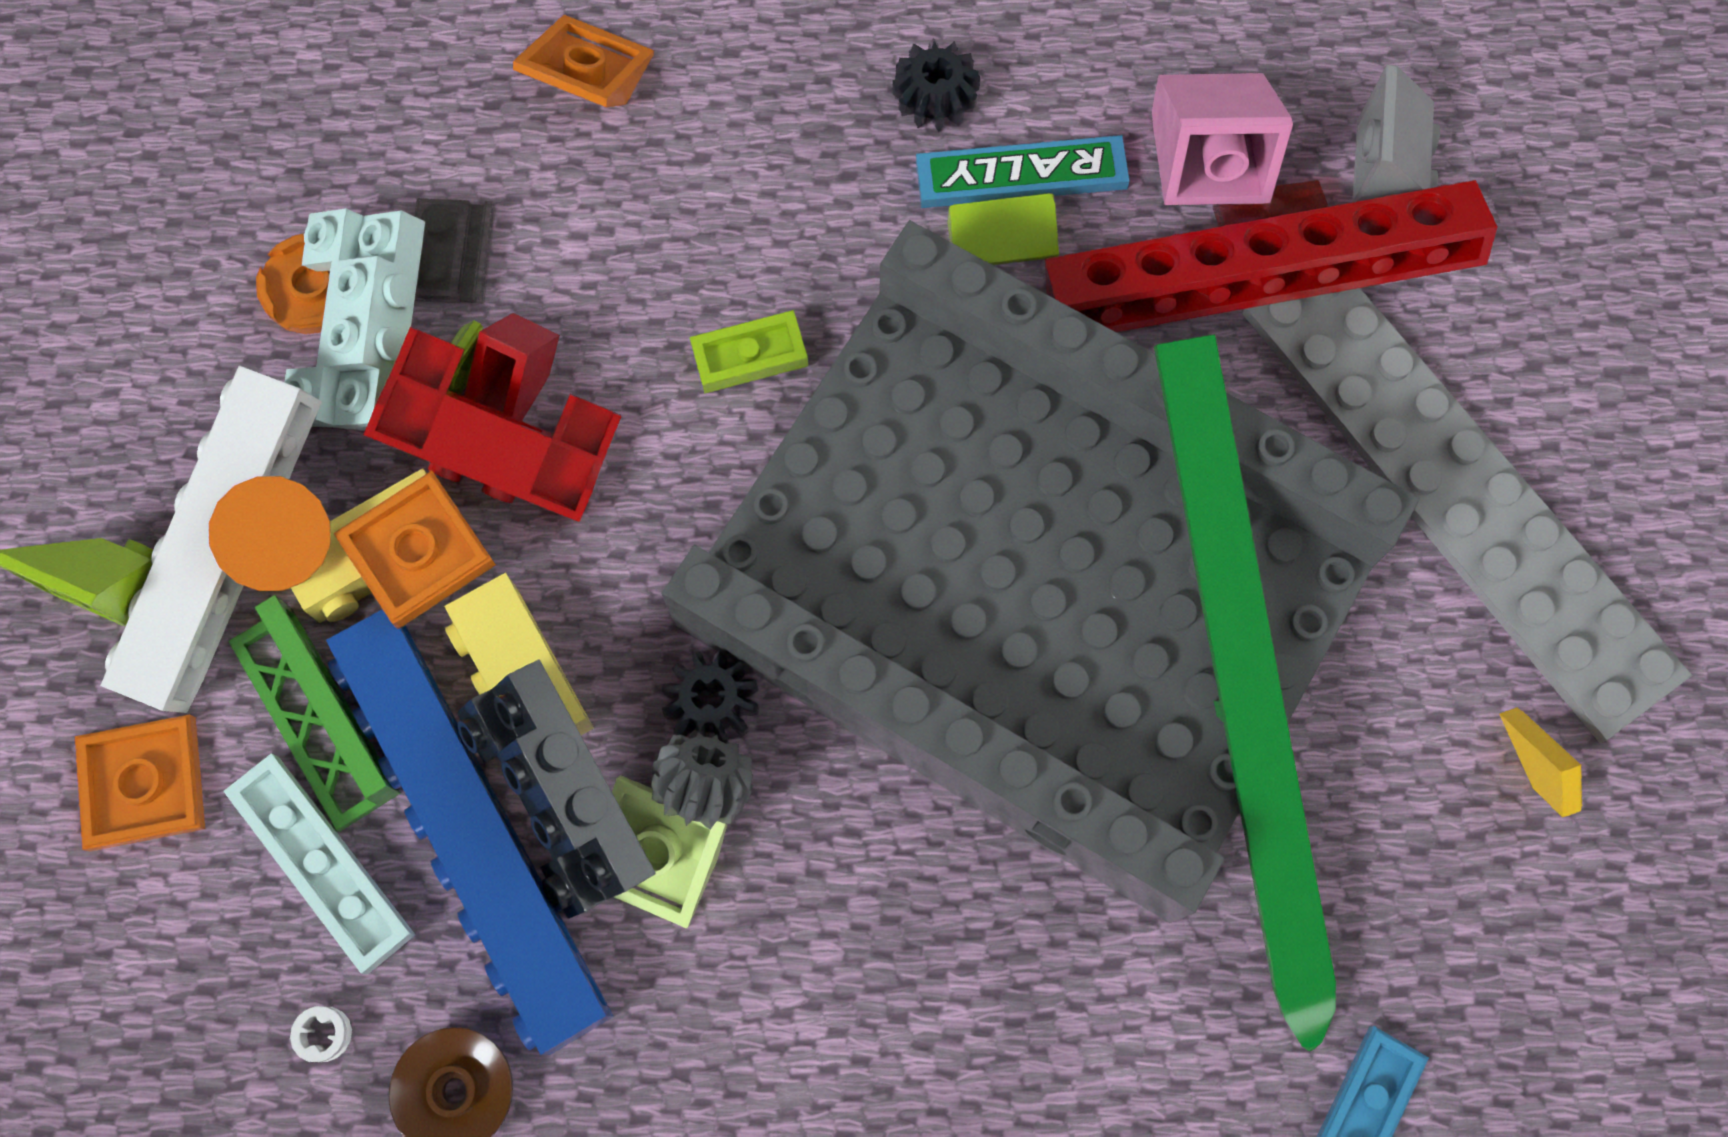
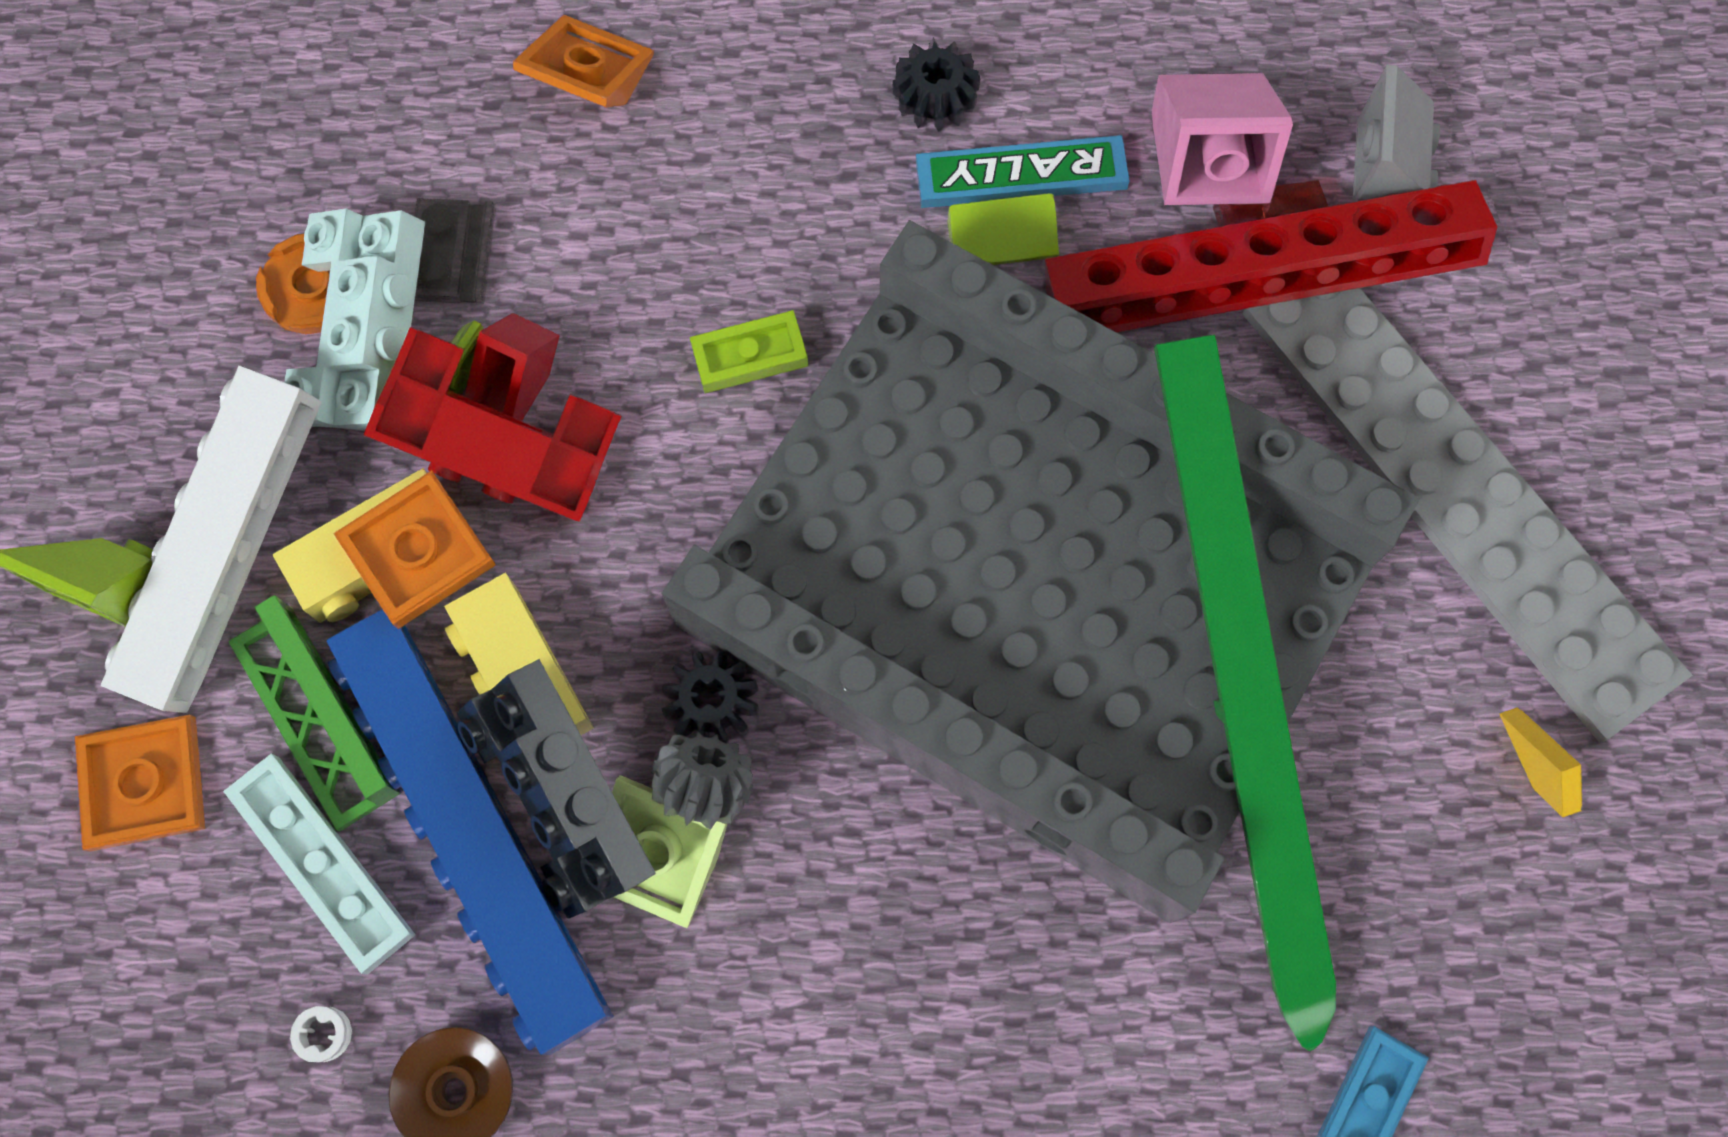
(269, 533): orange tile -> none

